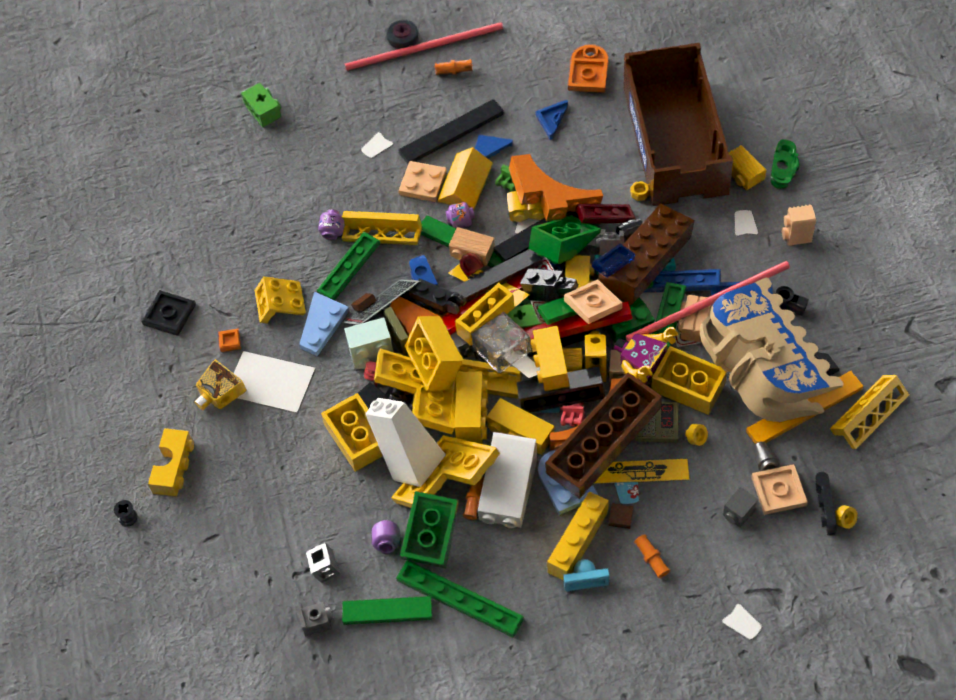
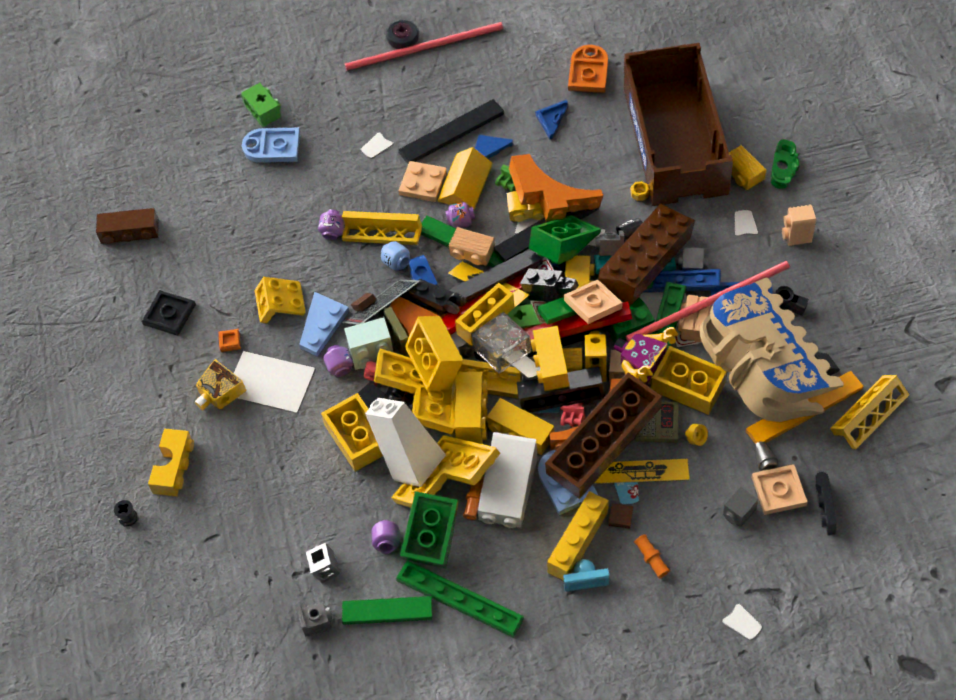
(127, 225): none -> reddish brown brick
(272, 145): none -> light blue plate
(338, 361): none -> medium lavender head
(348, 266): green tile -> none
(395, 256): none -> light blue head
(453, 67): orange pin -> none
(470, 264): dark red tile -> none
(604, 213): dark red tile -> none
(613, 260): clear blue tile -> none
(693, 259): none -> flat silver brick
(846, 516): yellow tile -> none

